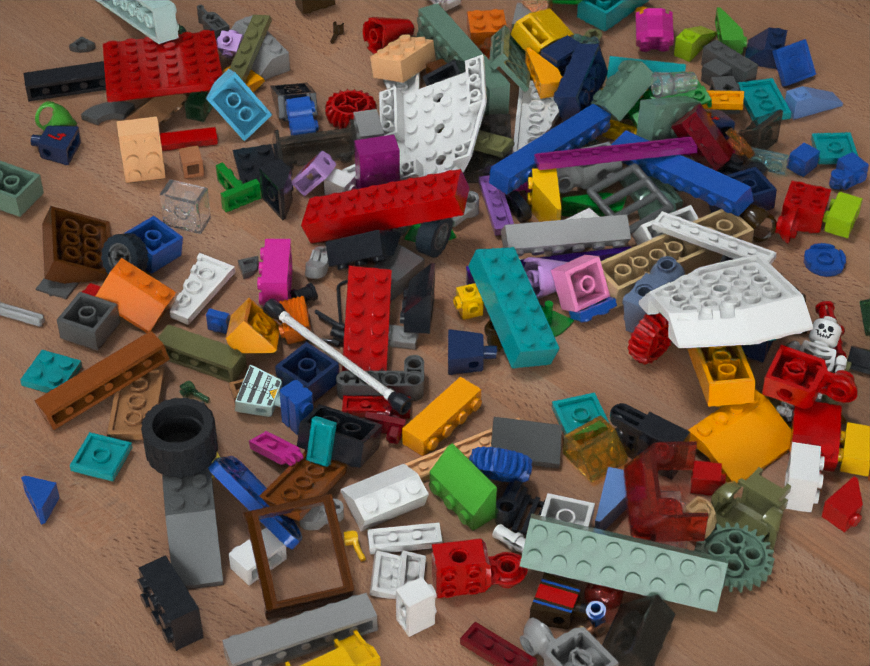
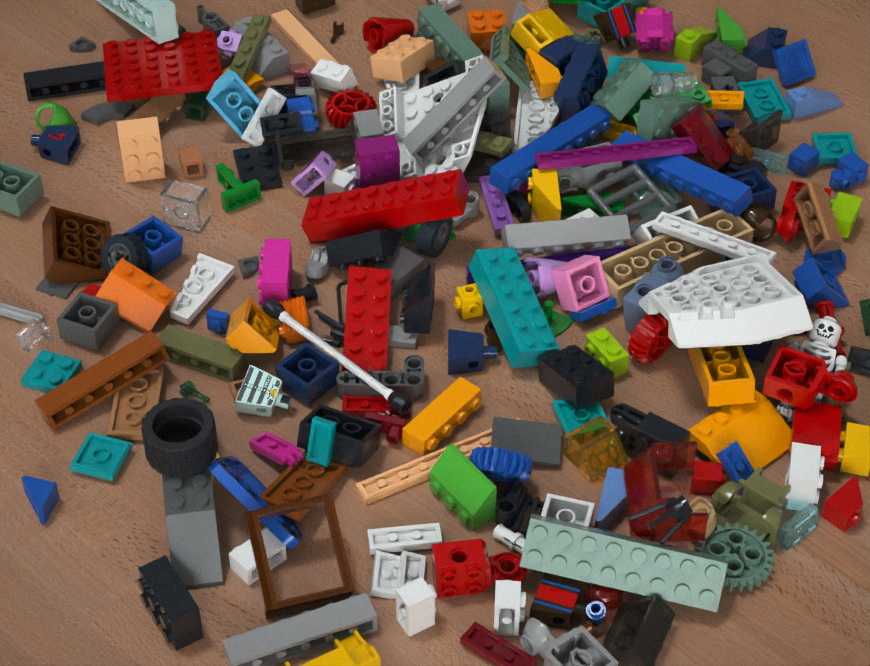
(33, 333): none -> clear bracket
(188, 138): red tile -> none
(269, 105): none -> white plate
(277, 187): black slope -> none
(286, 123): none -> black brick
(295, 404): blue brick -> none
(299, 70): none -> clear pink tile
(302, 38): none -> light nougat tile
(304, 85): none -> black tile
(317, 518): light grey piece -> none
(333, 76): none -> white brick
(351, 538): yellow hand -> none
(385, 496): white slope -> none
(454, 109): none -> light grey brick
(508, 607): none -> white brick
(576, 377): none -> black brick
(607, 351): none -> lime brick
(617, 24): none -> torso
(677, 509): none -> black plant
(735, 463): none -> blue plate
(798, 526): none -> clear light blue plate
(817, 218): none -> medium nougat slope
(819, 284): none -> blue slope

